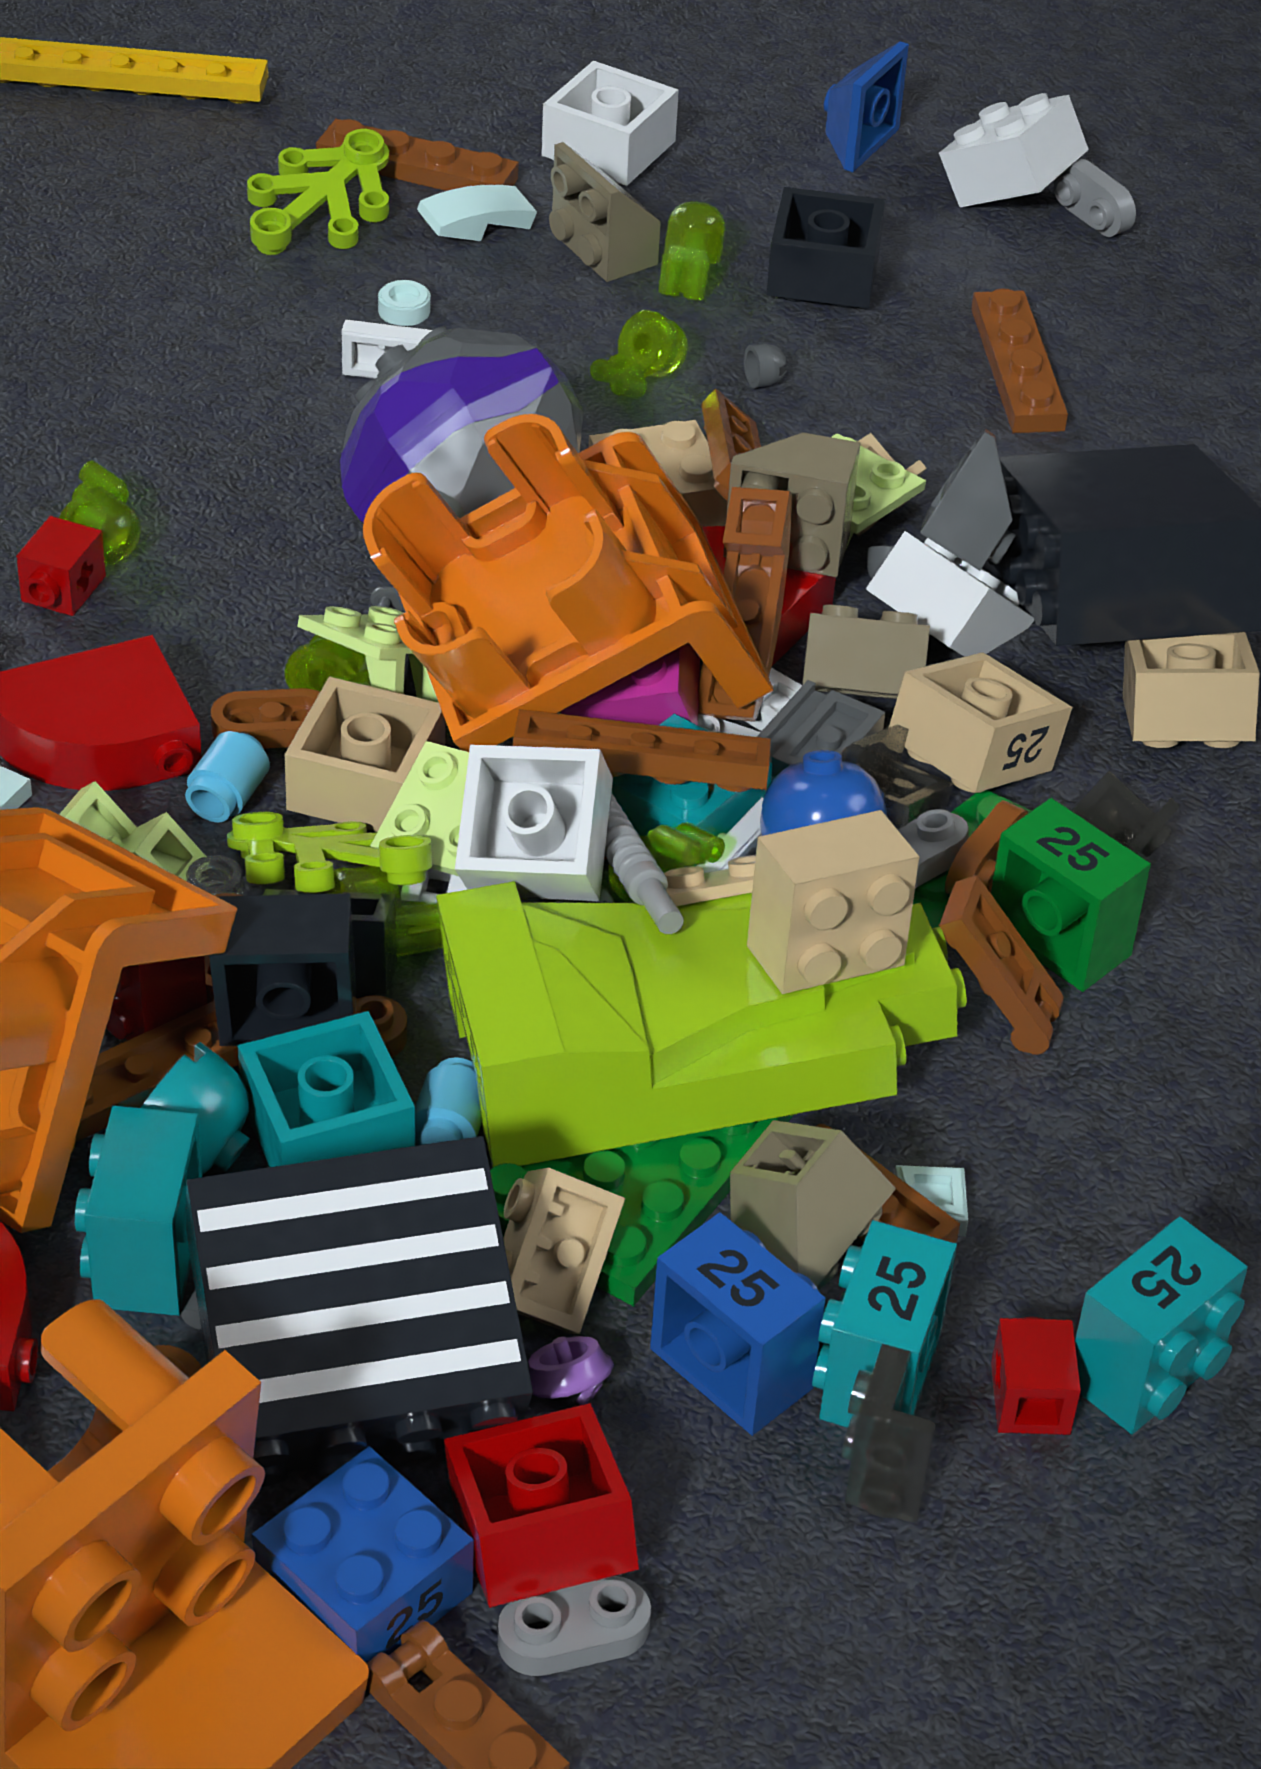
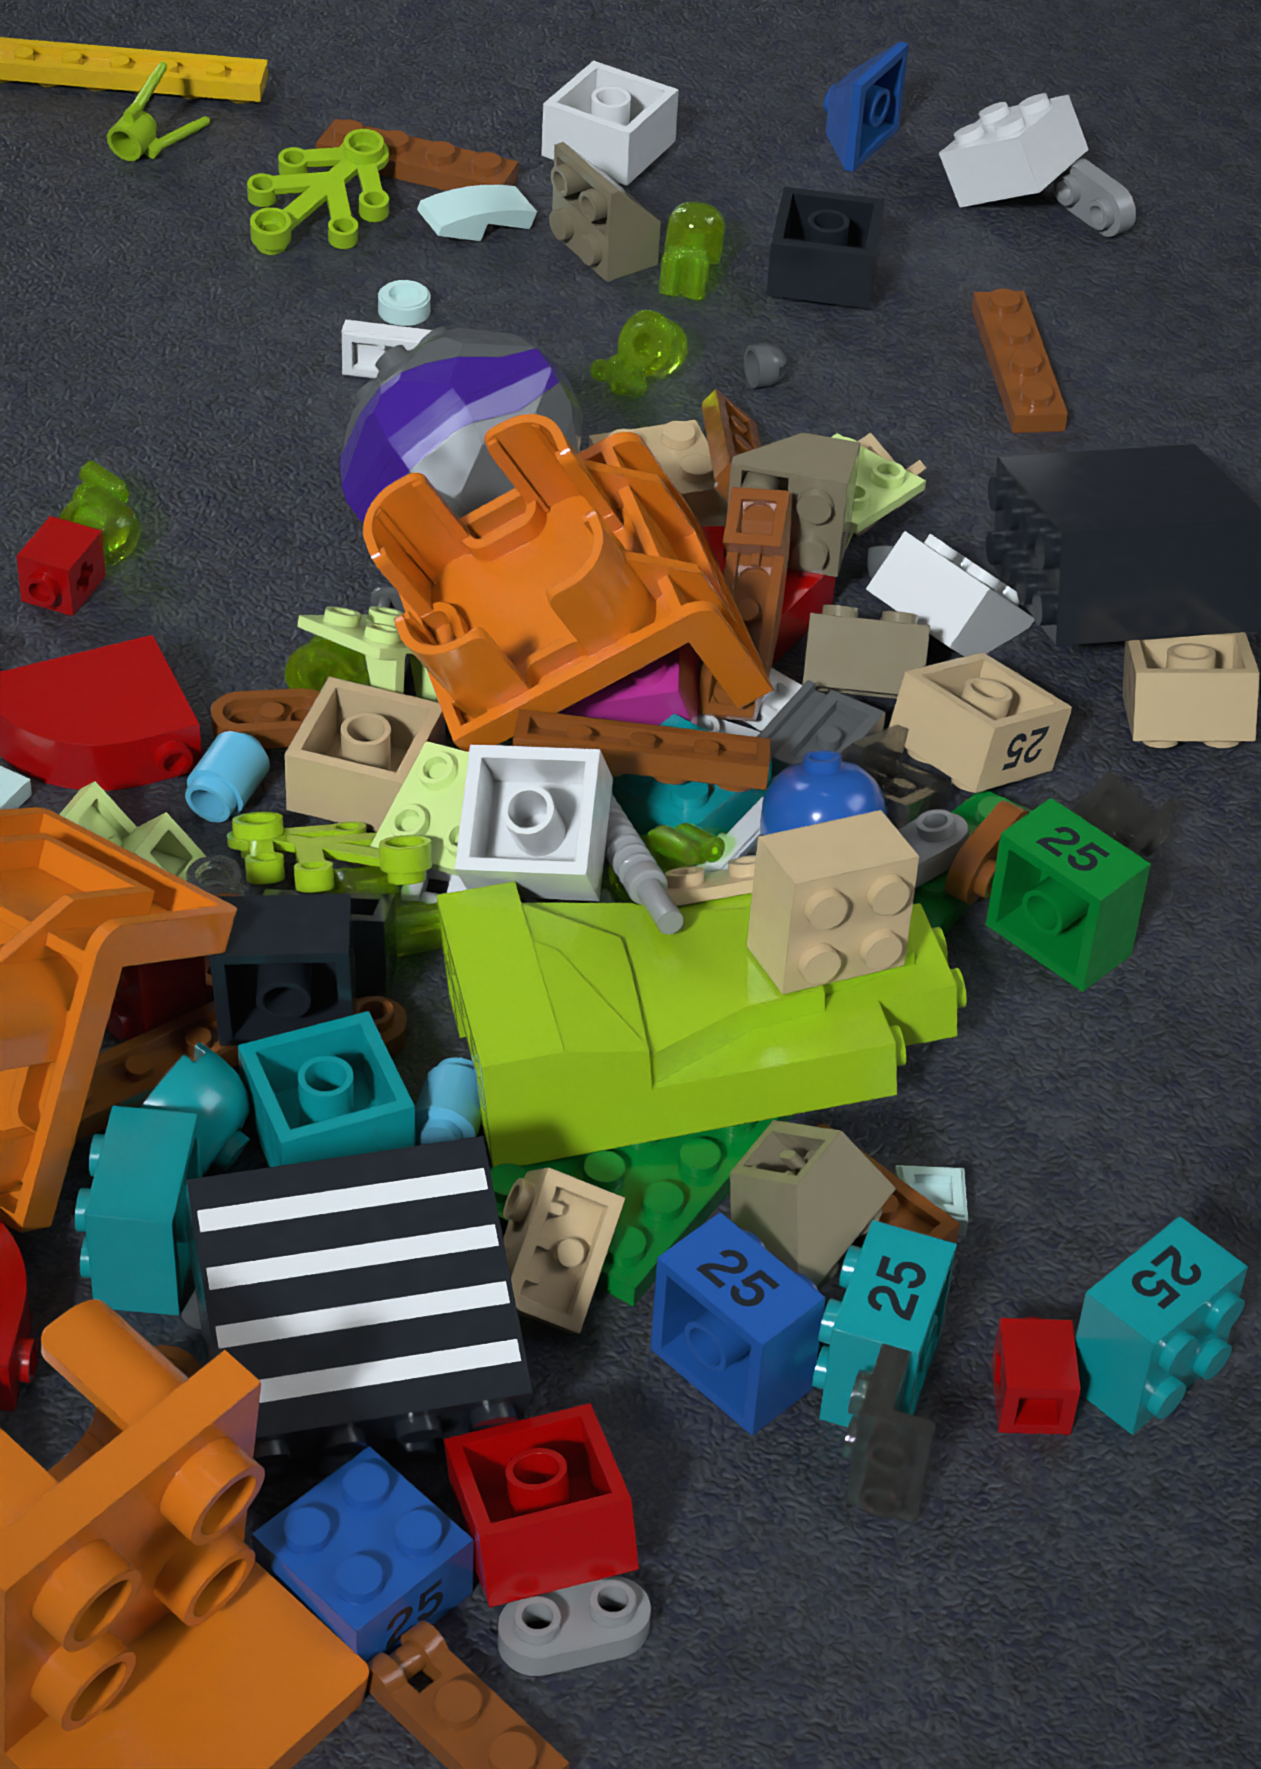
(137, 129): none -> lime plant
(569, 1368): medium lavender hat -> none
(973, 507): dark grey wedge -> none
(1002, 964): dark orange plate -> none

